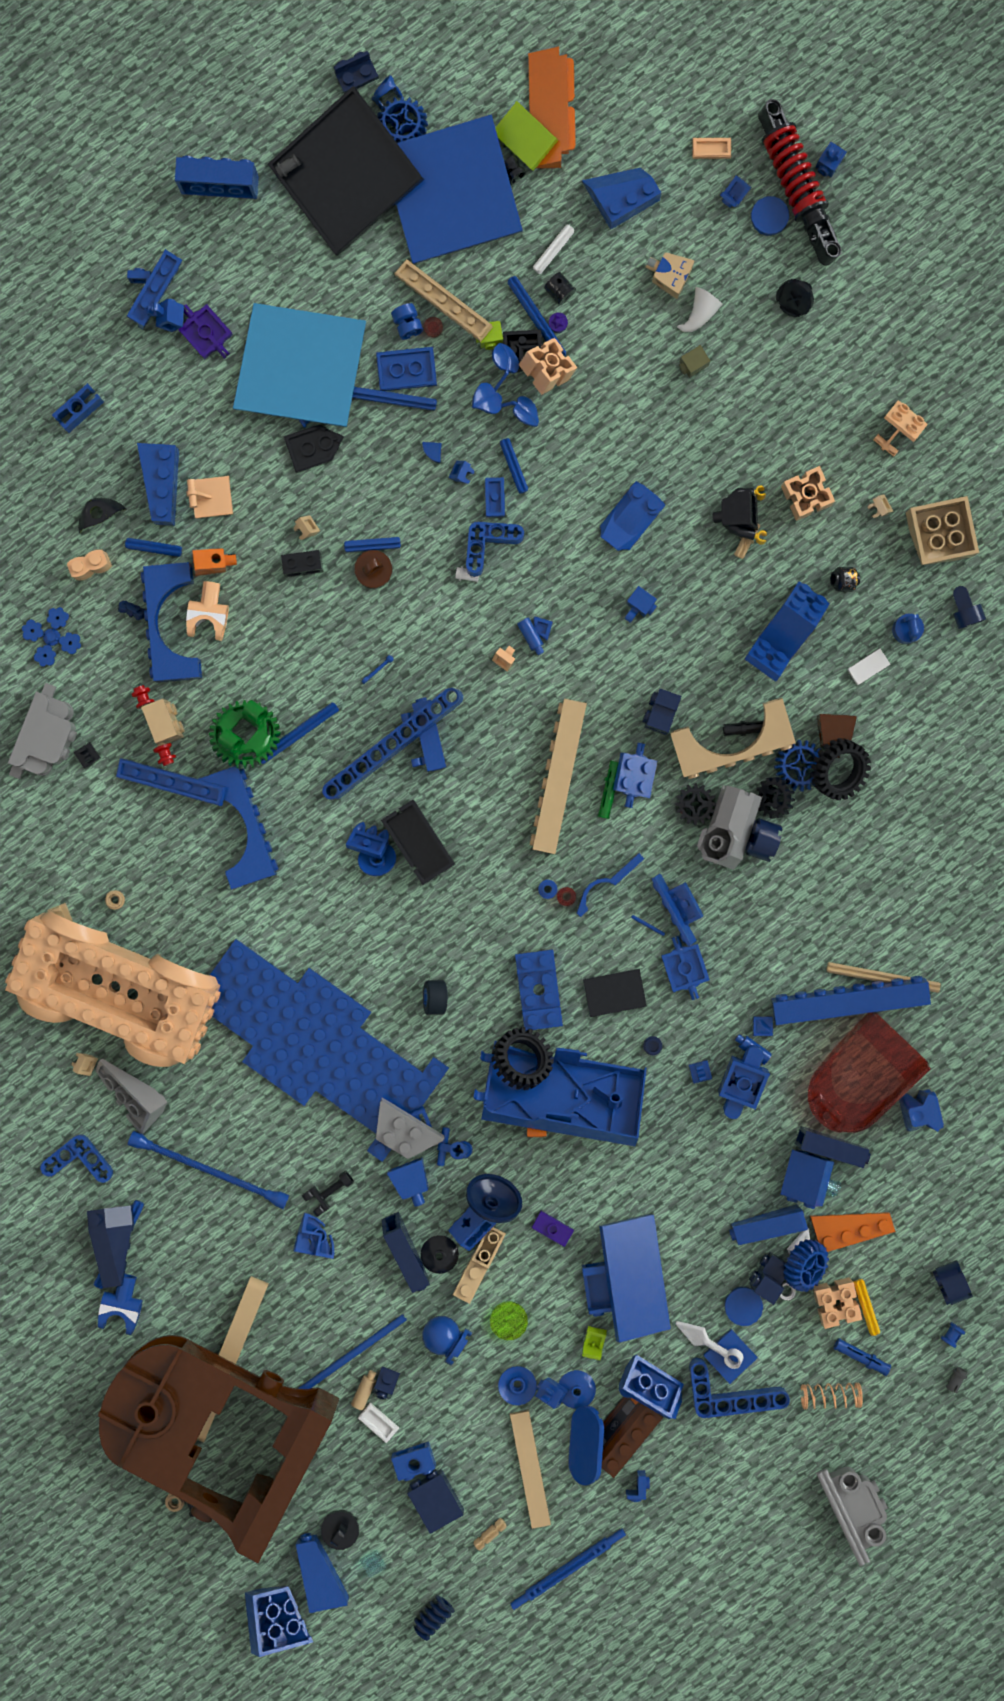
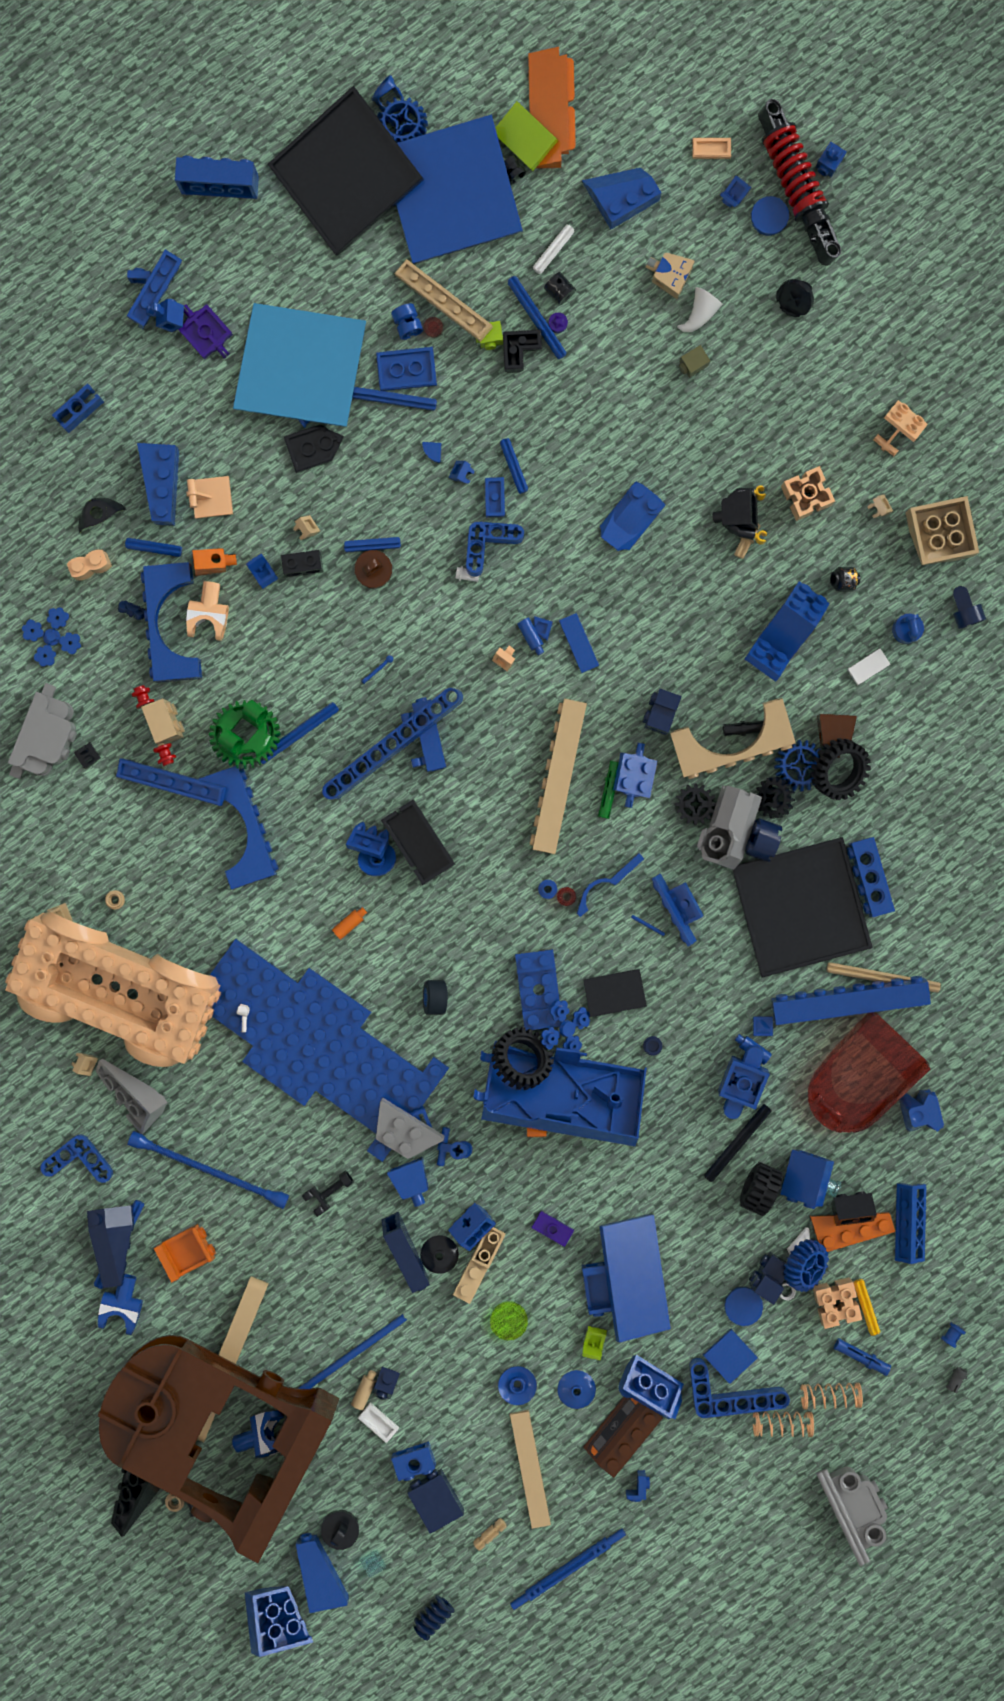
(132, 1501): none -> black wedge
(185, 1252): none -> orange panel
(243, 1010): none -> white hand
(260, 1435): none -> blue connector
(262, 571): none -> blue bracket
(287, 165): dark grey pin -> none
(311, 1230): blue brick -> none
(349, 923): none -> orange cylinder
(355, 71): dark blue bracket -> none
(443, 1337): blue tile -> none
(490, 401): blue plant -> none
(494, 1198): dark blue dish -> none
(547, 366): light nougat brick -> none
(551, 1392): blue brick -> none
(567, 1028): none -> blue plant
(579, 643): none -> blue tile
(586, 1445): blue tile -> none
(641, 603): blue brick -> none
(685, 967): blue plate -> none
(698, 1336): white piece -> none
(700, 1071): blue tile -> none
(737, 1143): none -> black axle
(758, 1427): none -> light nougat piece
(761, 1189): none -> black tyre
(769, 1225): blue slope -> none
(802, 907): none -> black tile
(832, 1147): dark blue slope -> none
(853, 1208): none -> black brick
(884, 903): none -> blue brick
(908, 1223): none -> blue fence
(954, 1283): dark blue brick -> none

